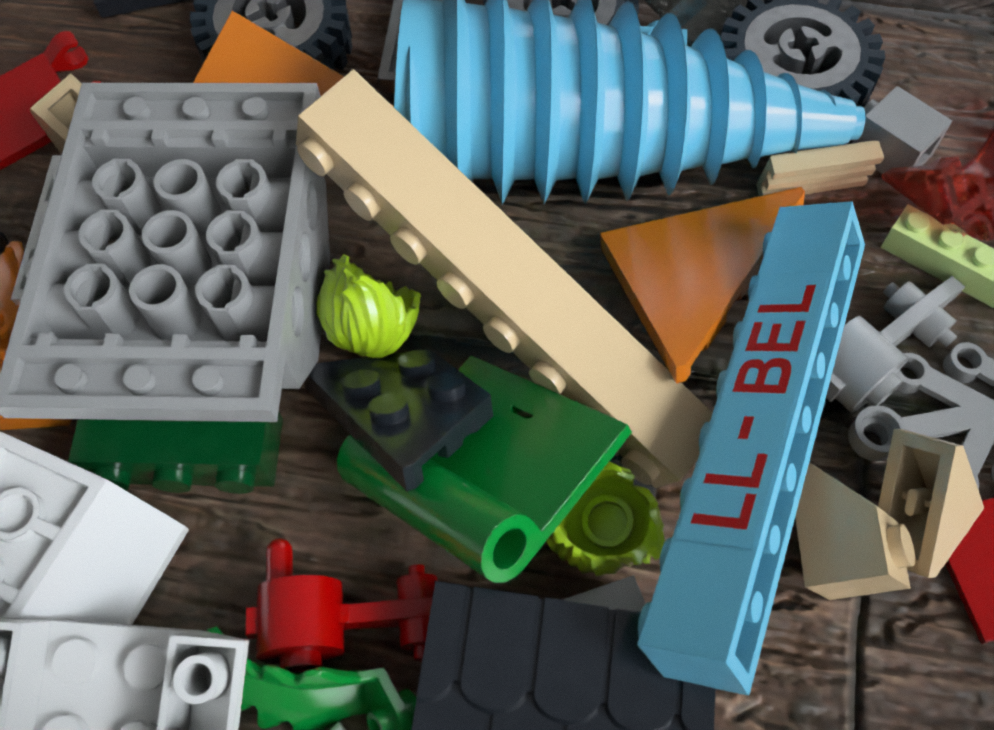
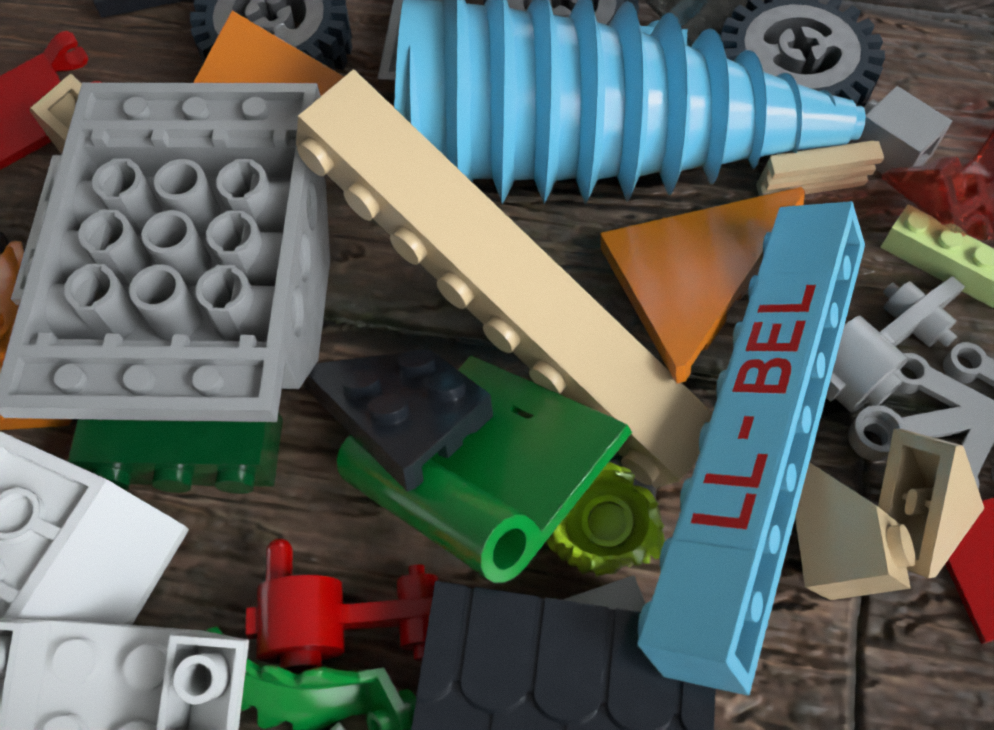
(364, 311): lime hair -> none

